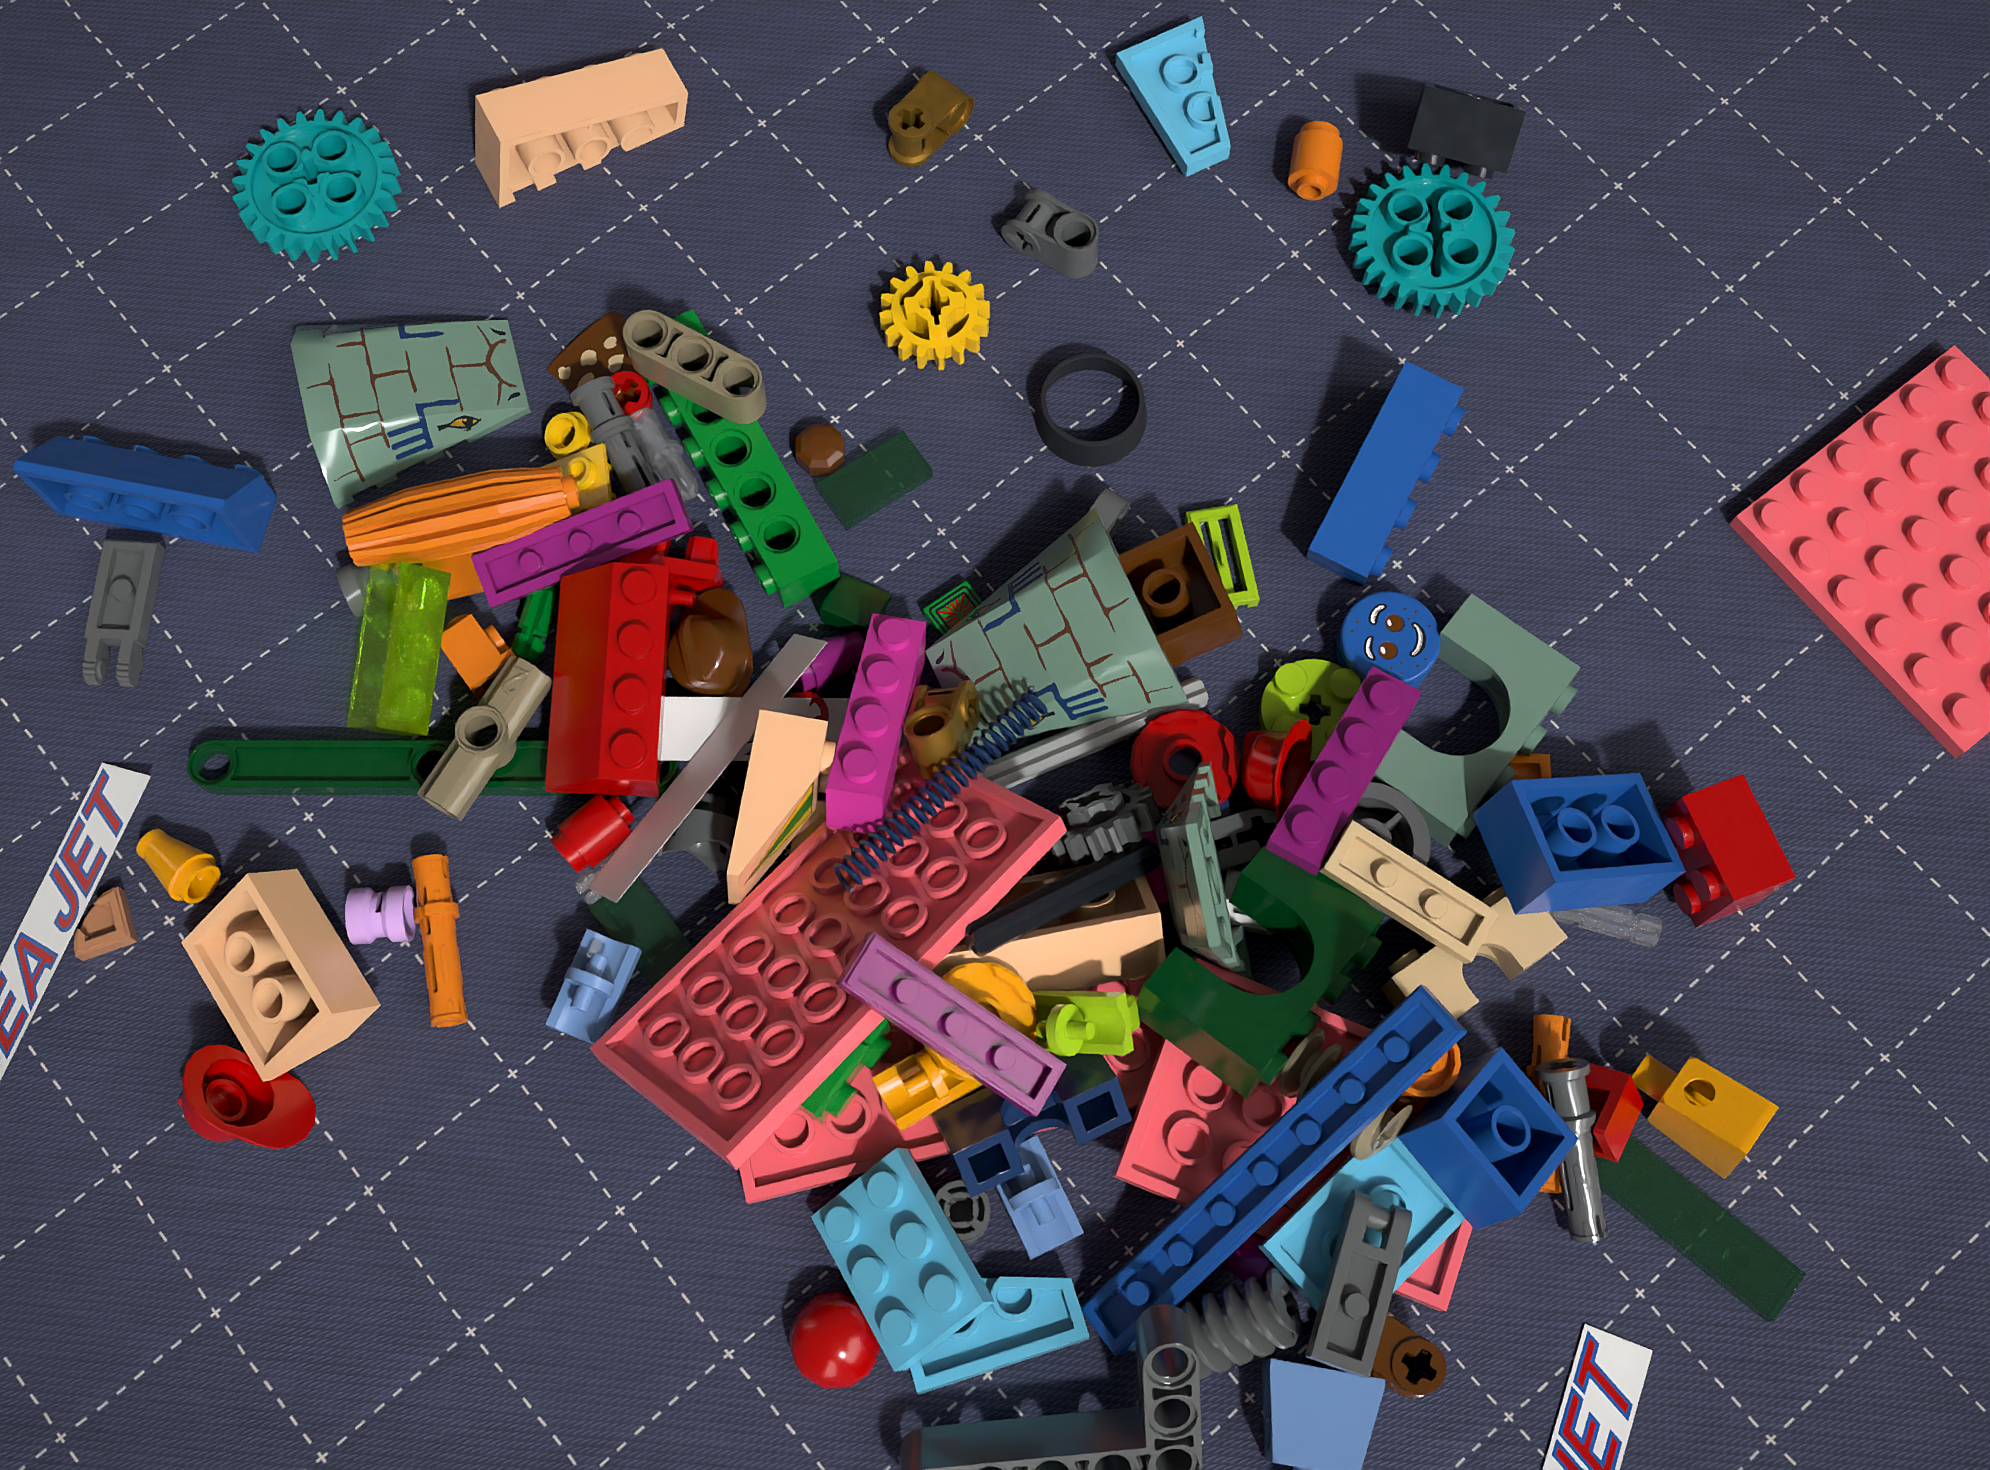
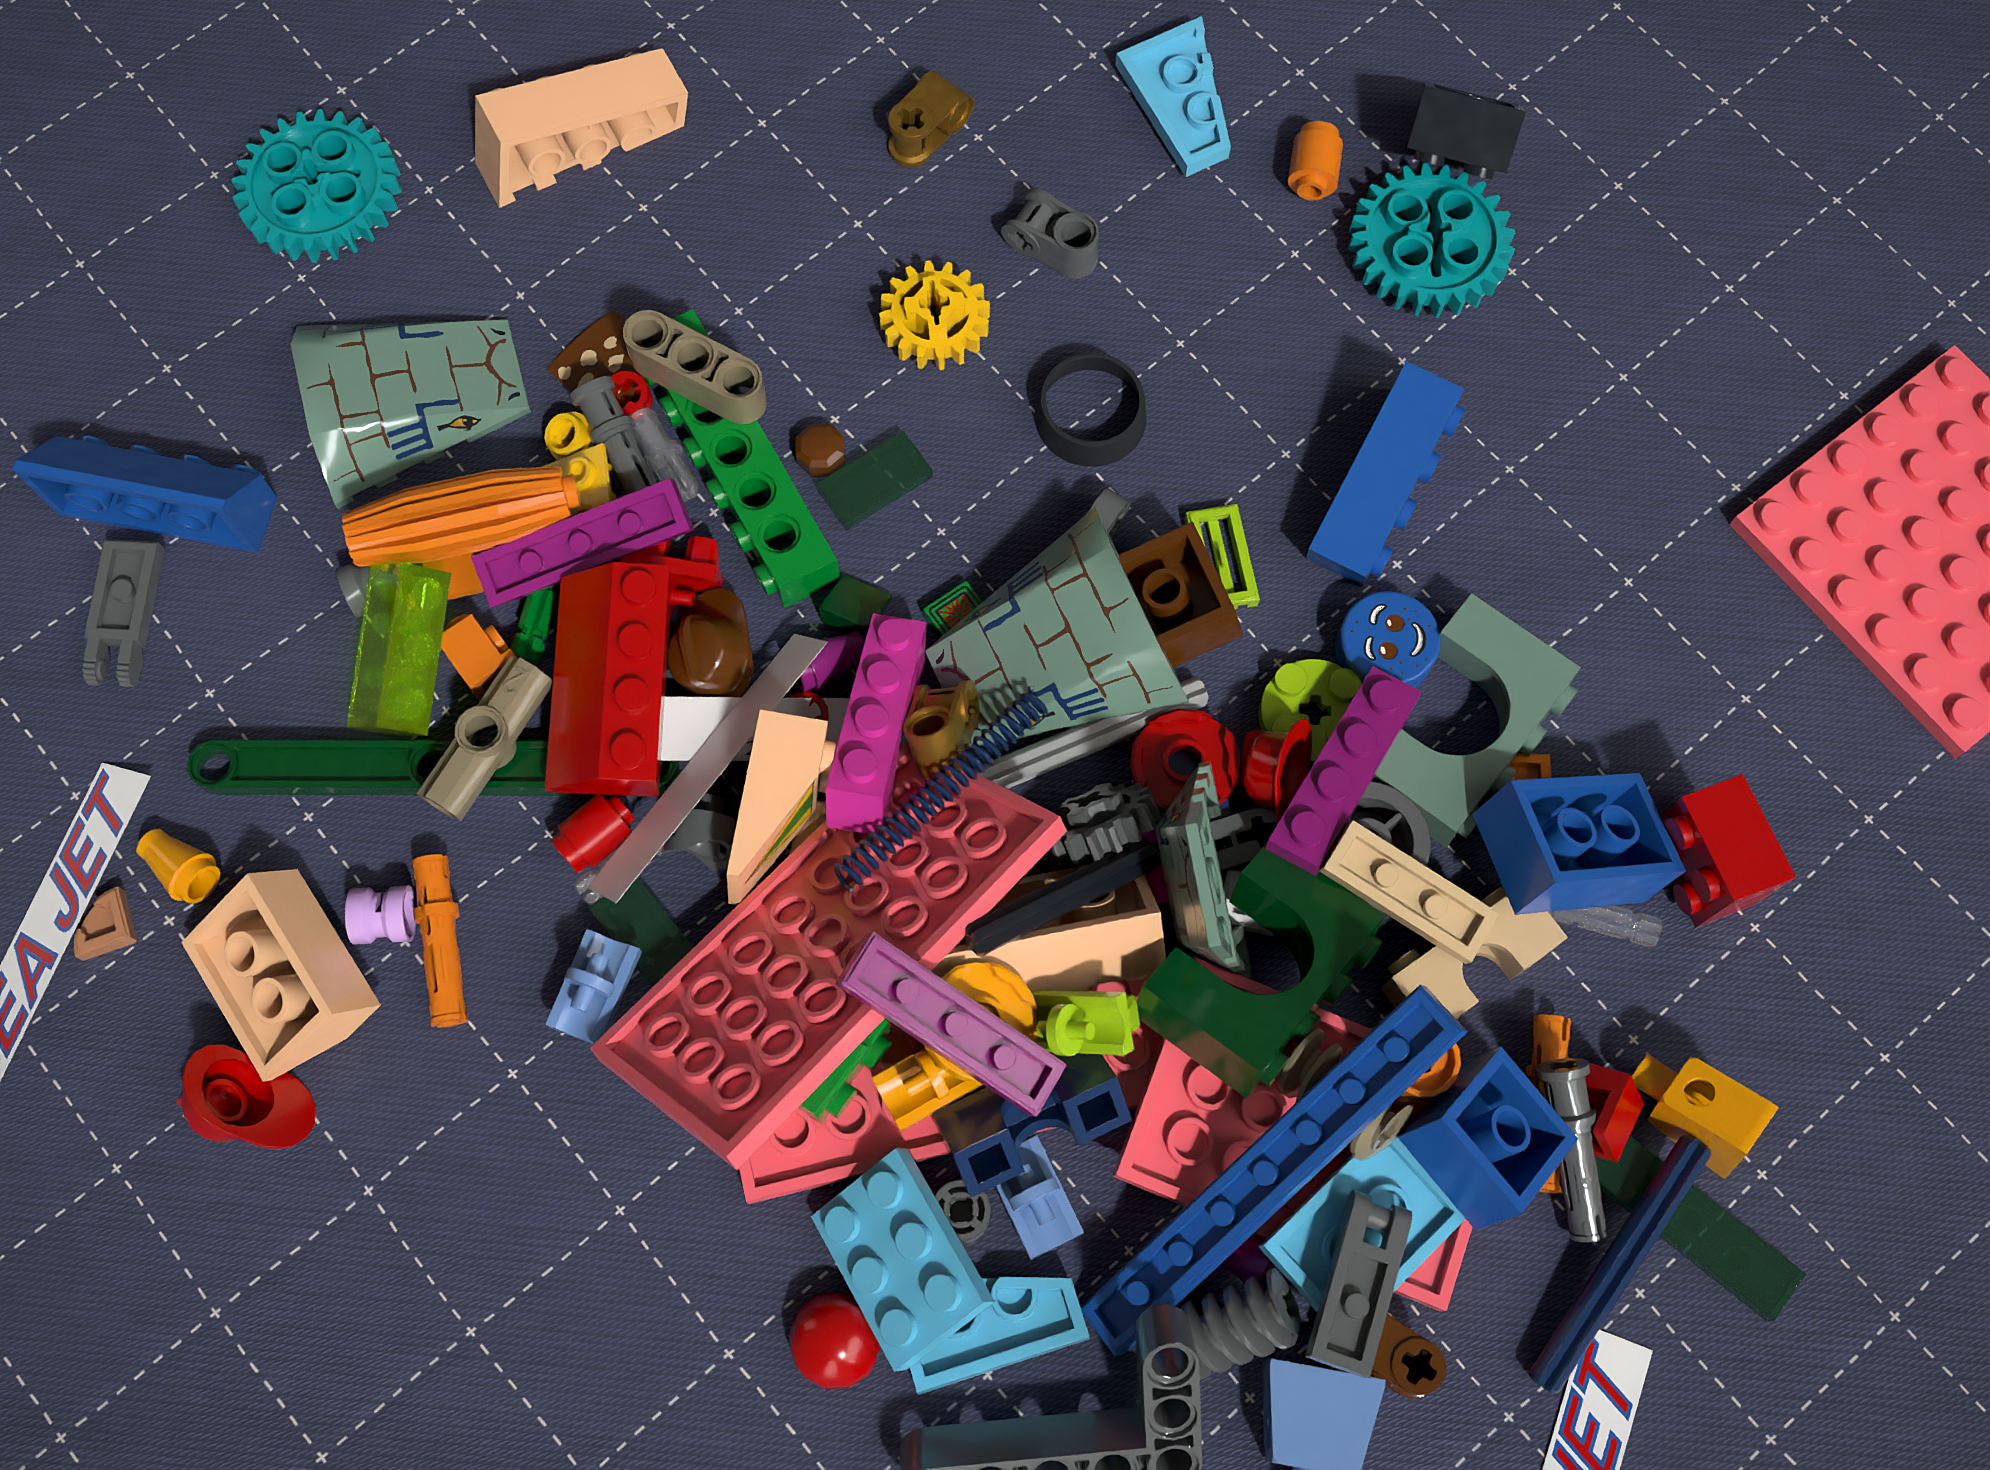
(1619, 1264): none -> dark blue axle

